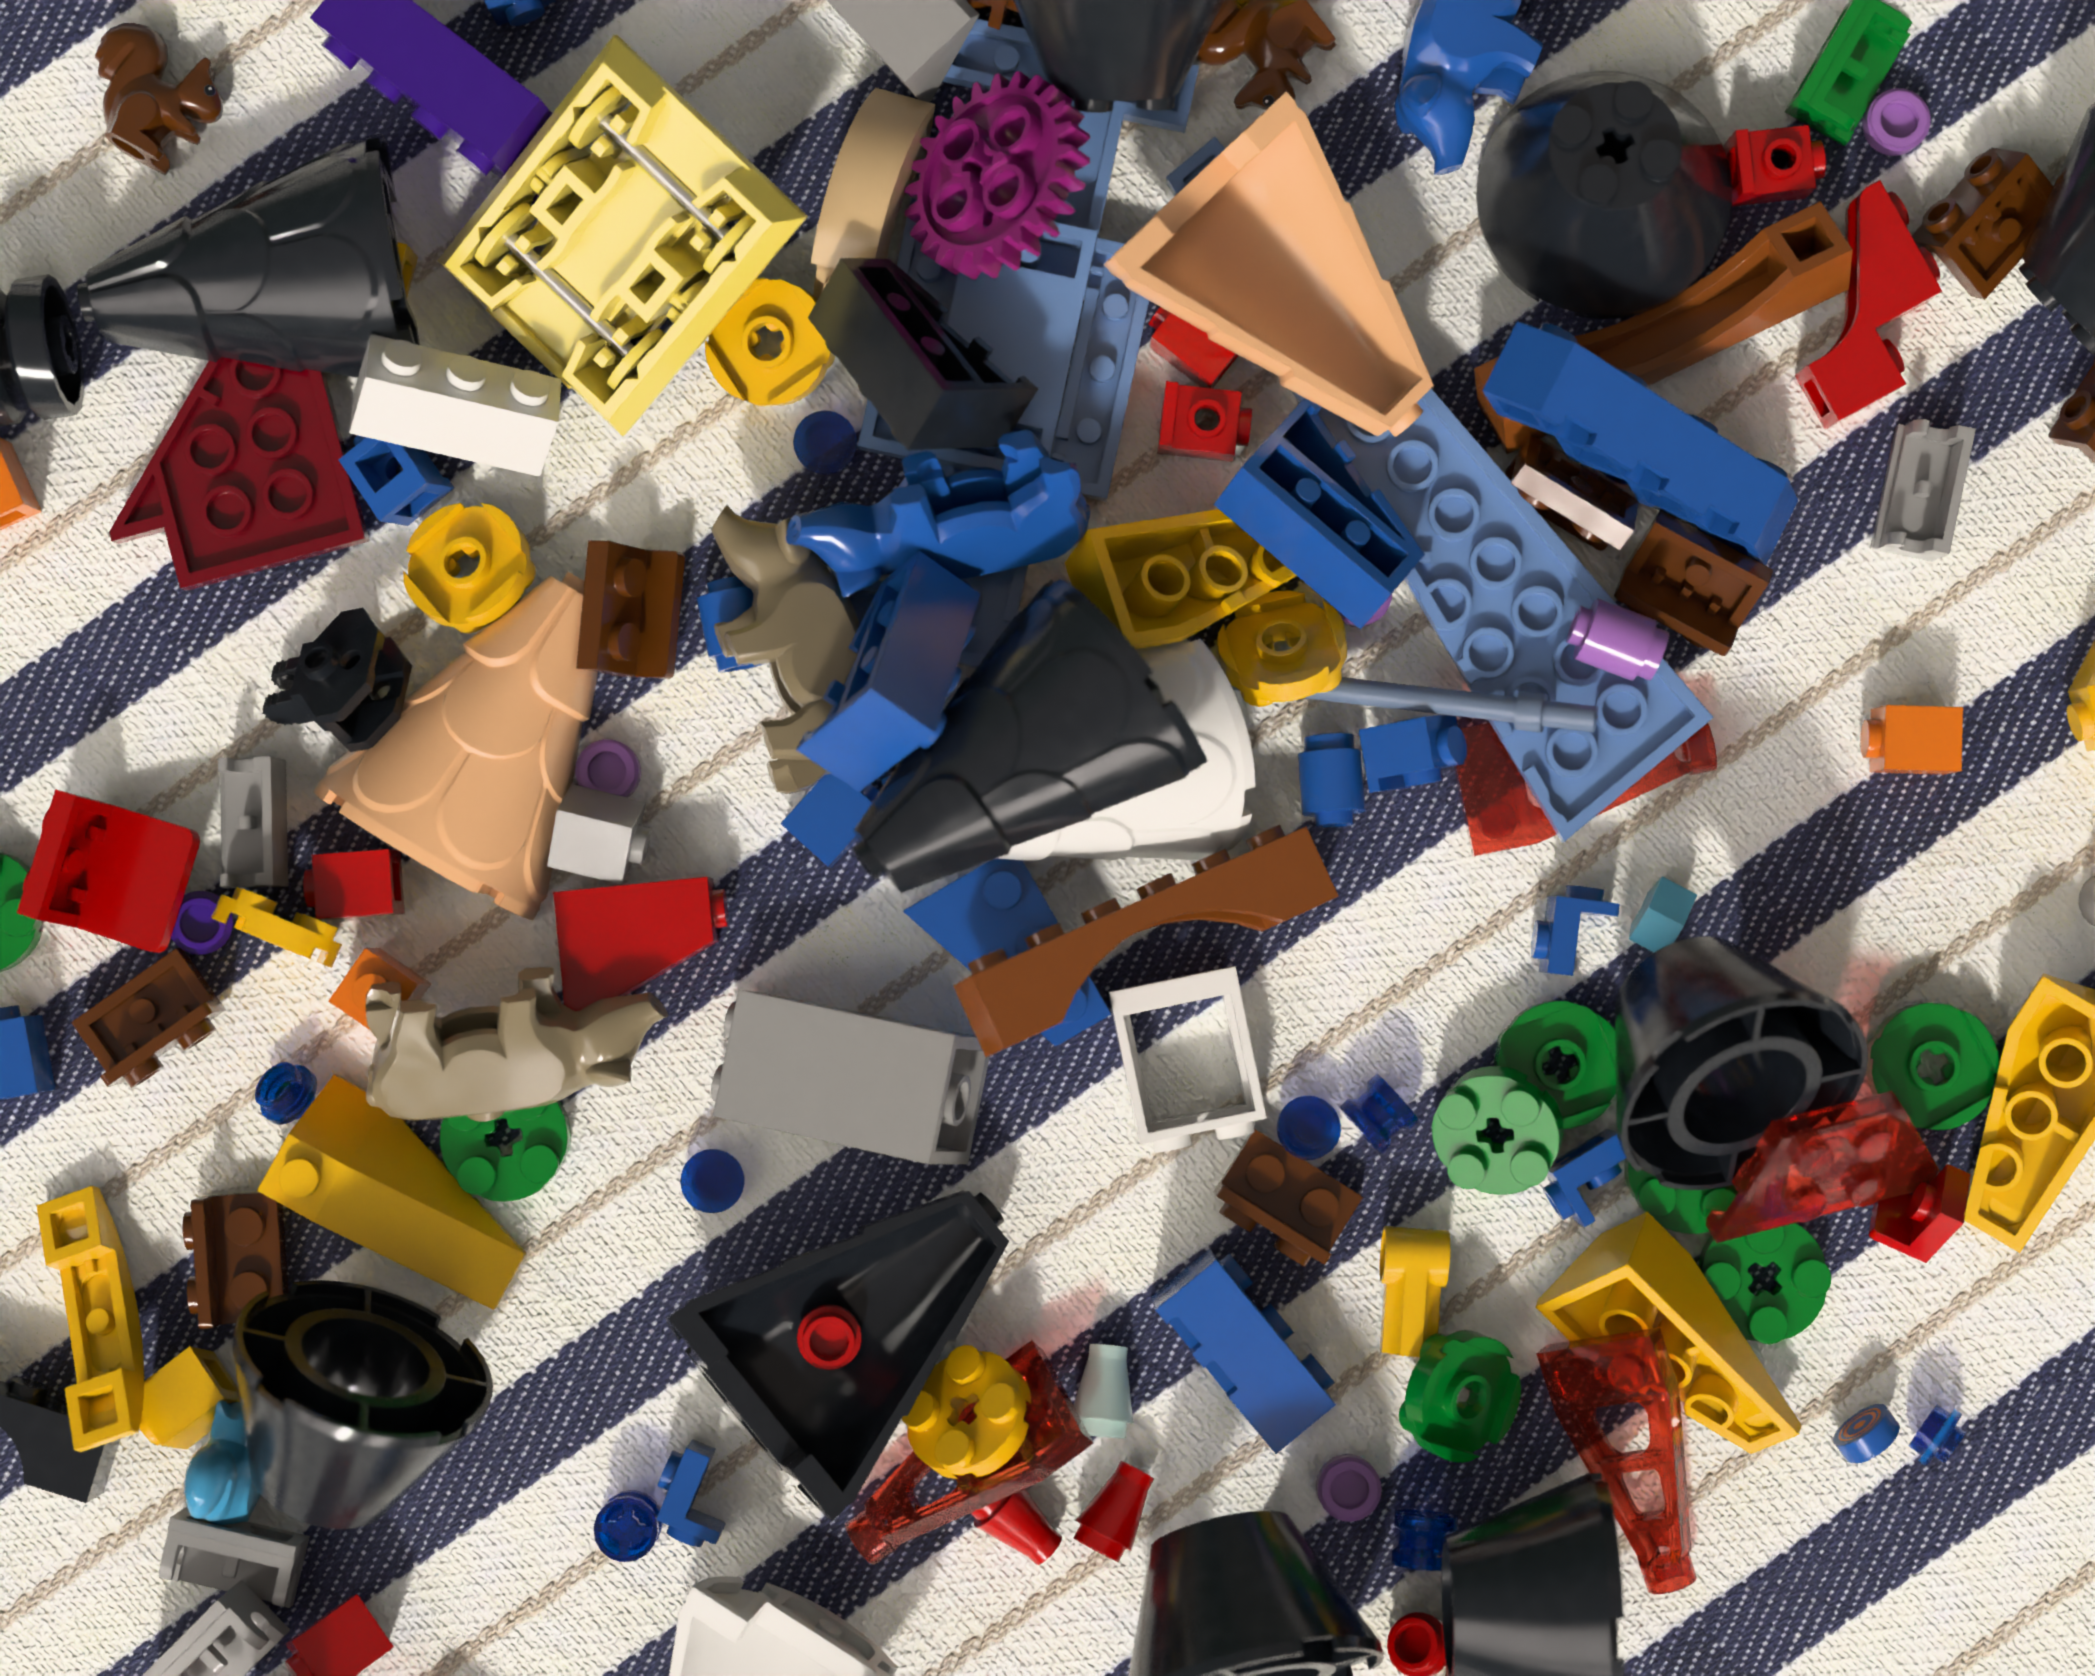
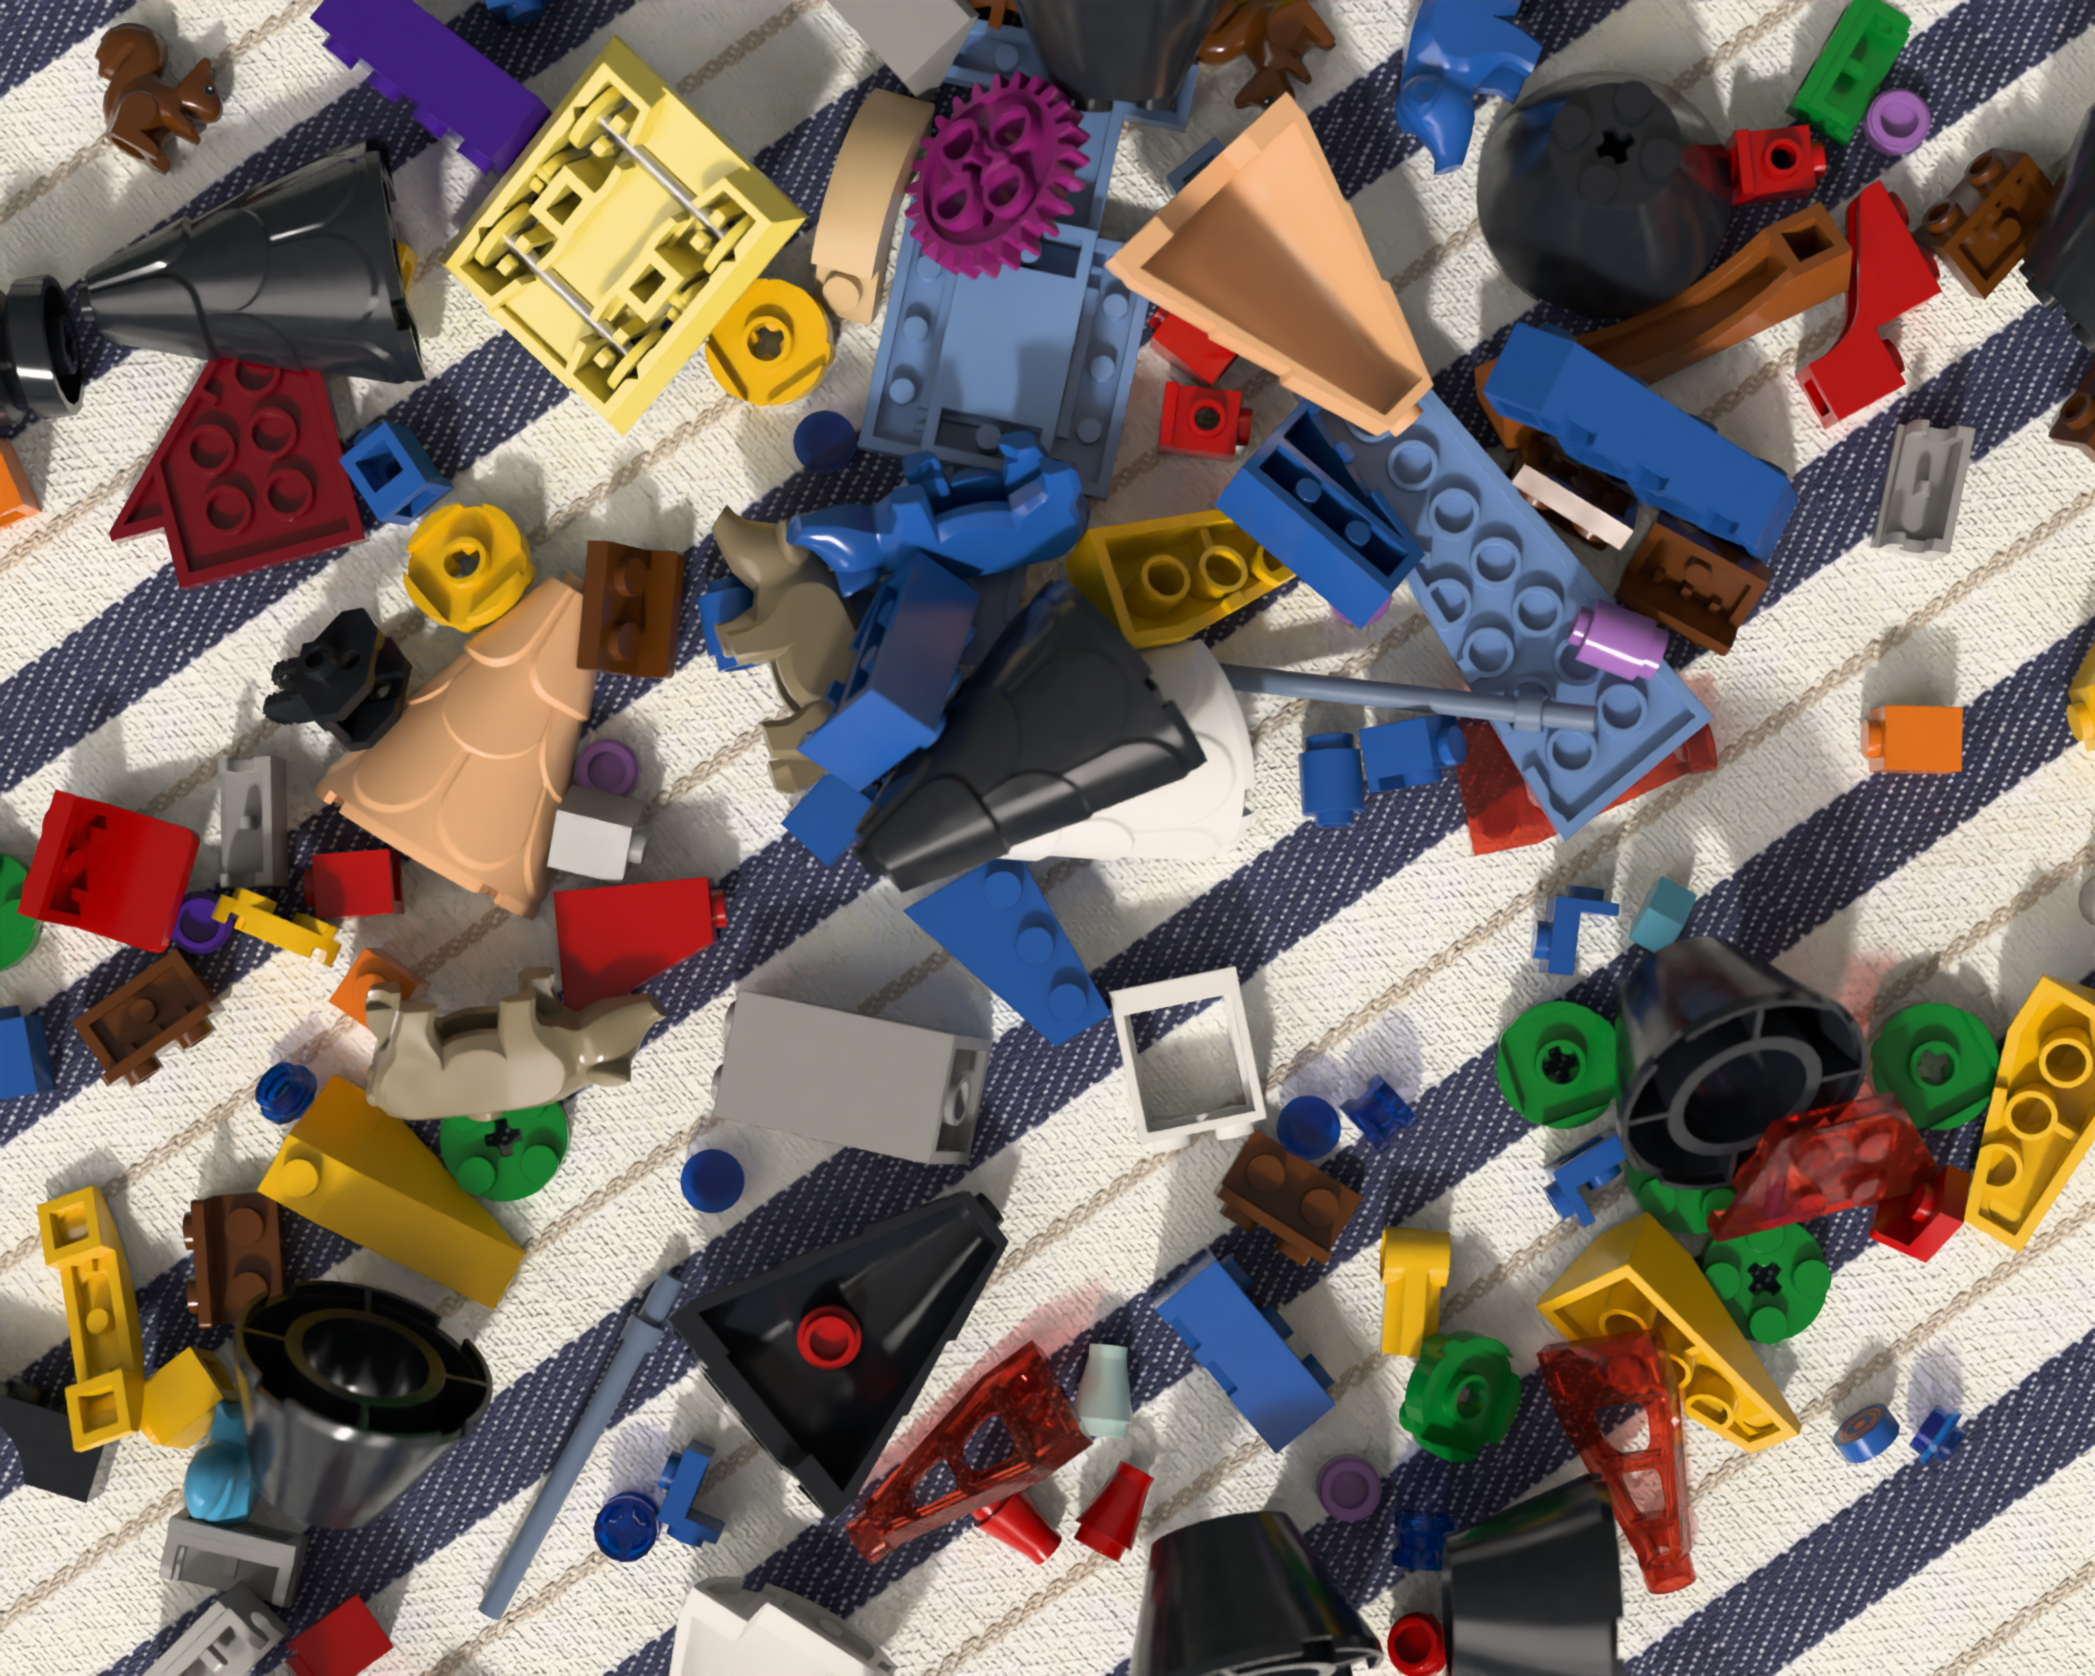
(455, 405): white brick -> none
(640, 1336): none -> sand blue bar
(912, 363): black wedge -> none
(1000, 1409): yellow plate -> none
(1034, 989): dark orange arch -> none
(1287, 675): yellow plate -> none
(1478, 1161): plate -> none

